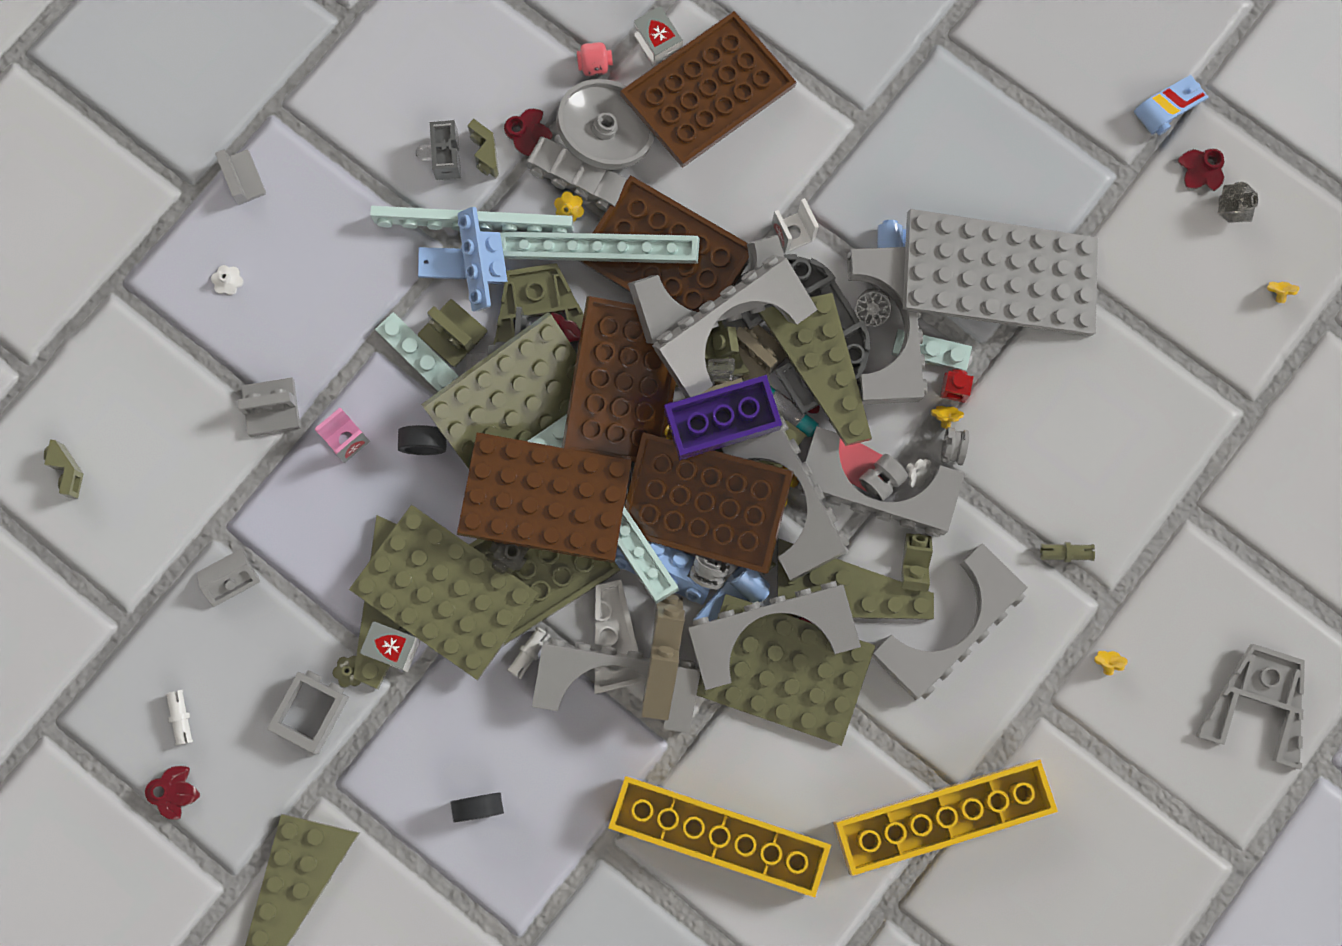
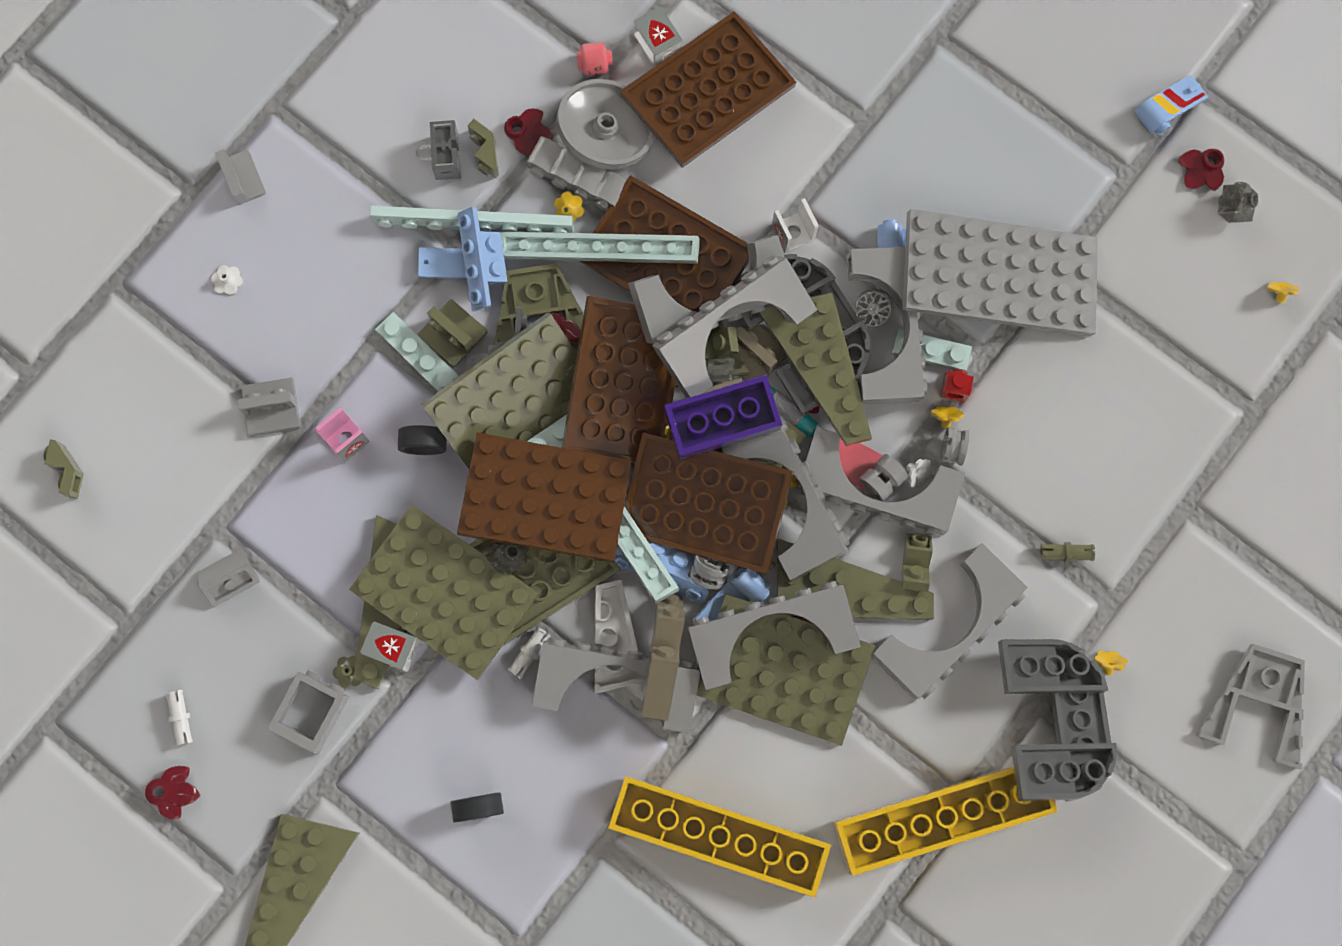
(1076, 688): none -> dark grey plate

